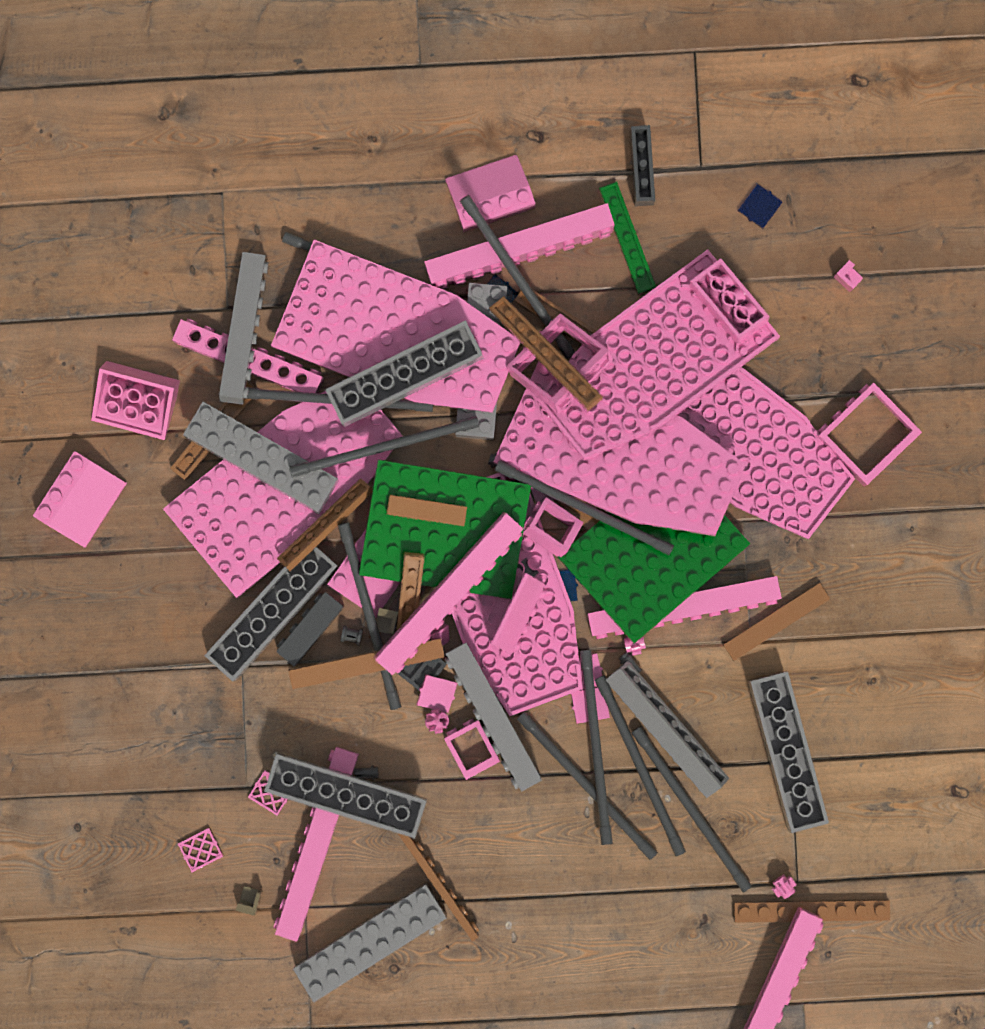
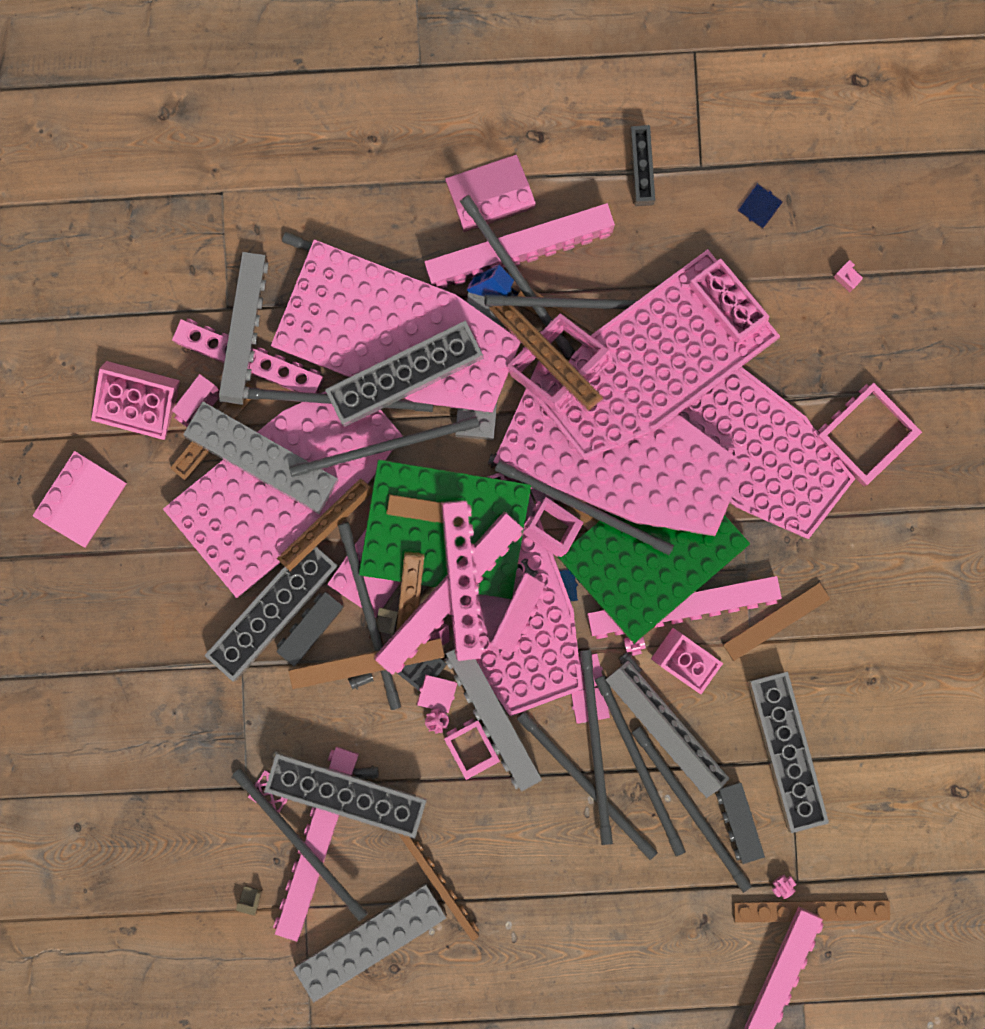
(200, 391): none -> bright pink window
(213, 843): bright pink window -> none
(351, 635): dark grey bush -> none
(352, 904): none -> dark grey piece
(360, 680): none -> dark grey pin
(463, 650): none -> bright pink brick
(493, 281): none -> blue slope
(501, 300): none -> dark grey piece
(628, 238): green tile -> none
(686, 661): none -> bright pink slope
(741, 823): none -> dark grey brick

